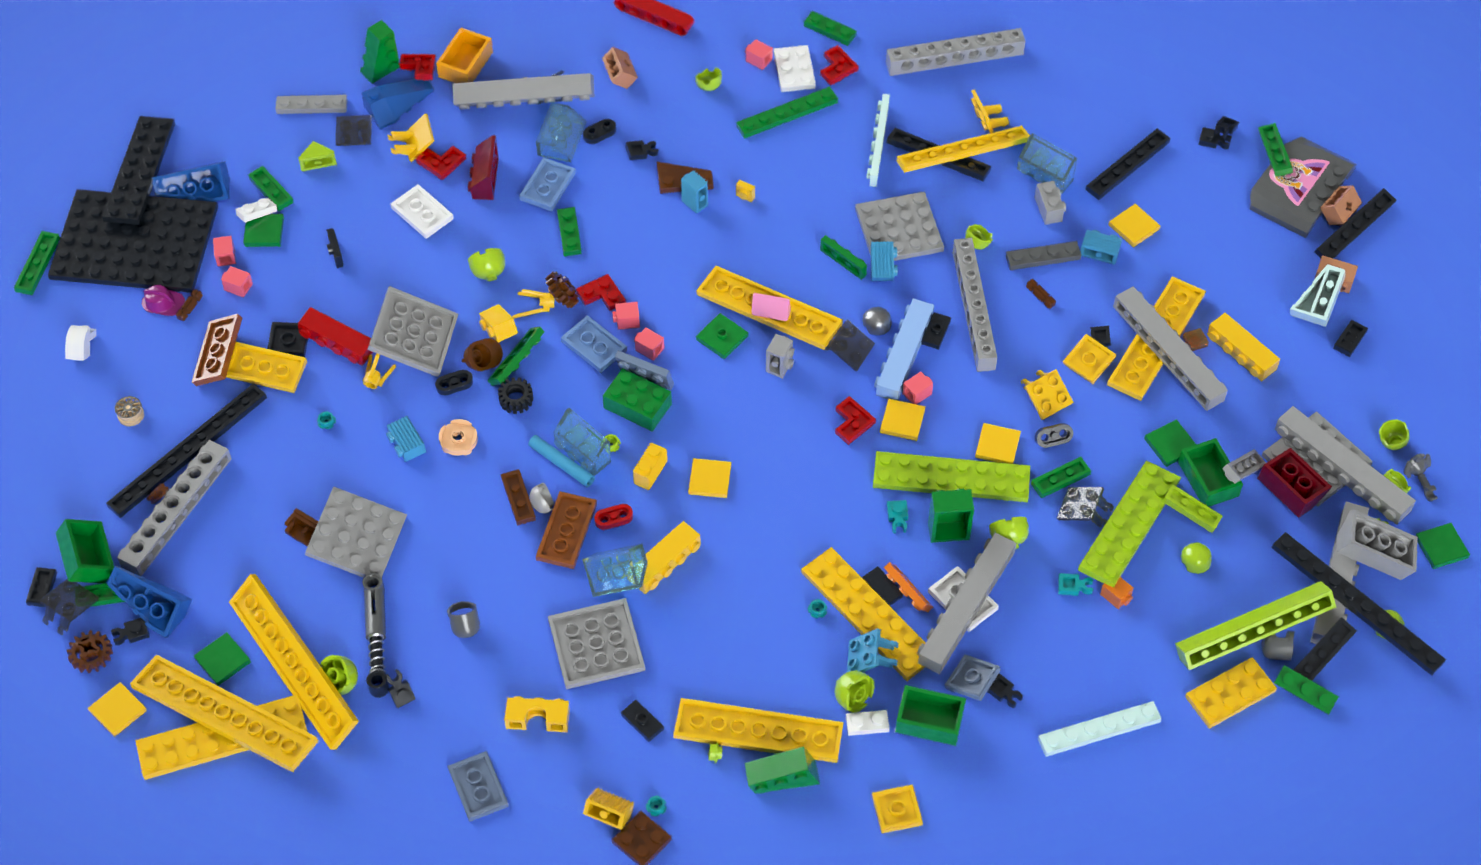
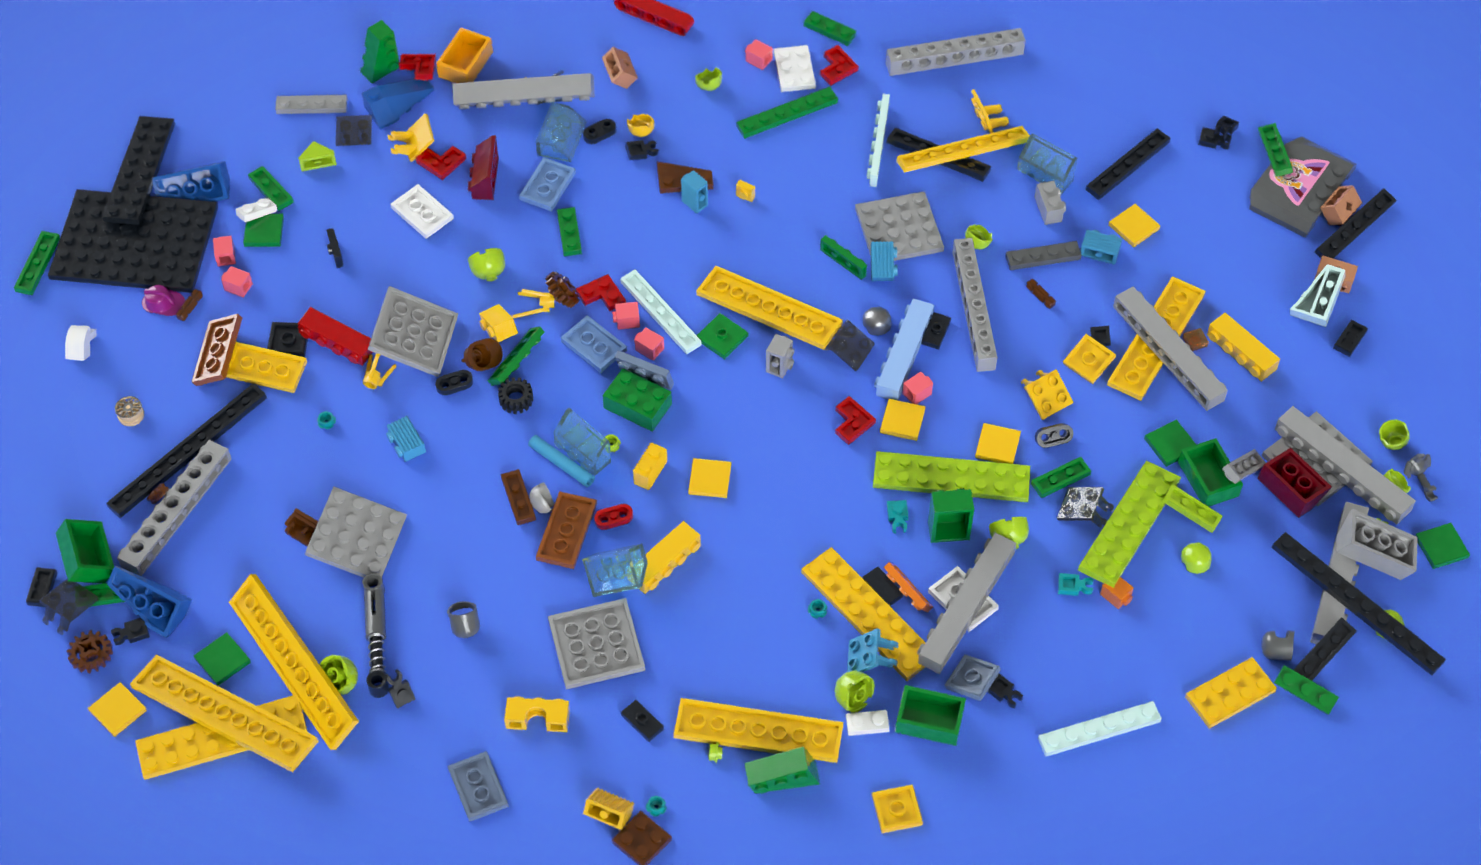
(458, 447): light nougat plate -> none
(641, 125): none -> yellow hair
(660, 311): none -> light aqua plate
(771, 307): bright pink slope -> none
(1255, 625): lime brick -> none

